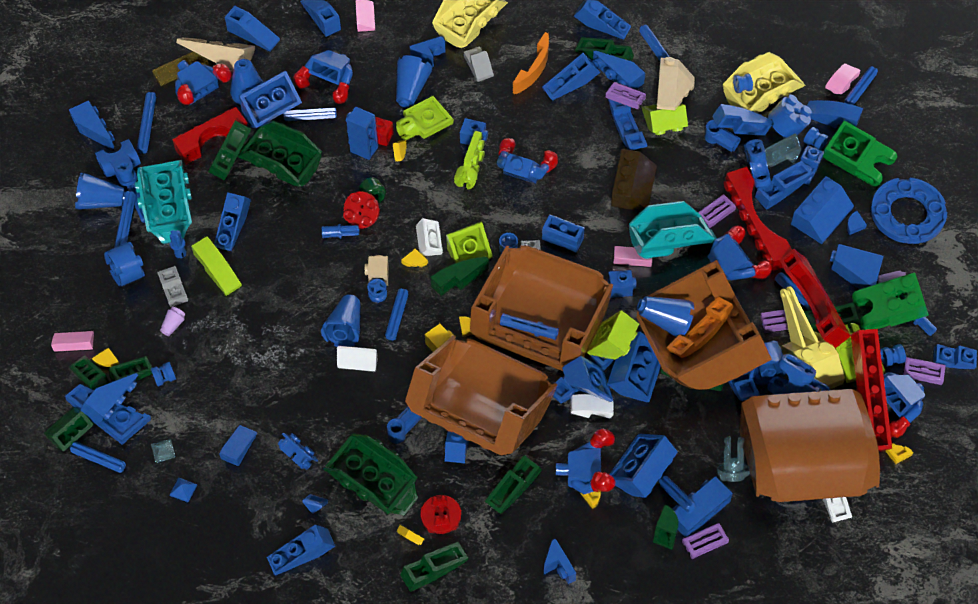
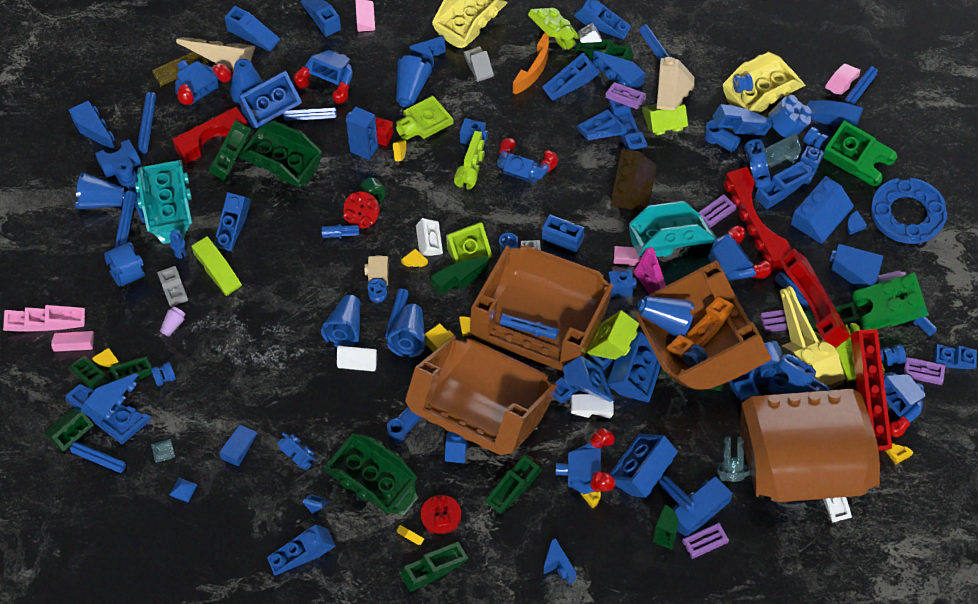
(44, 319): none -> bright pink slope
(408, 332): none -> blue cone
(555, 26): none -> lime plate
(589, 34): none -> white slope
(602, 126): none -> blue wing
(649, 272): none -> dark pink wing
(695, 356): none -> blue wheel

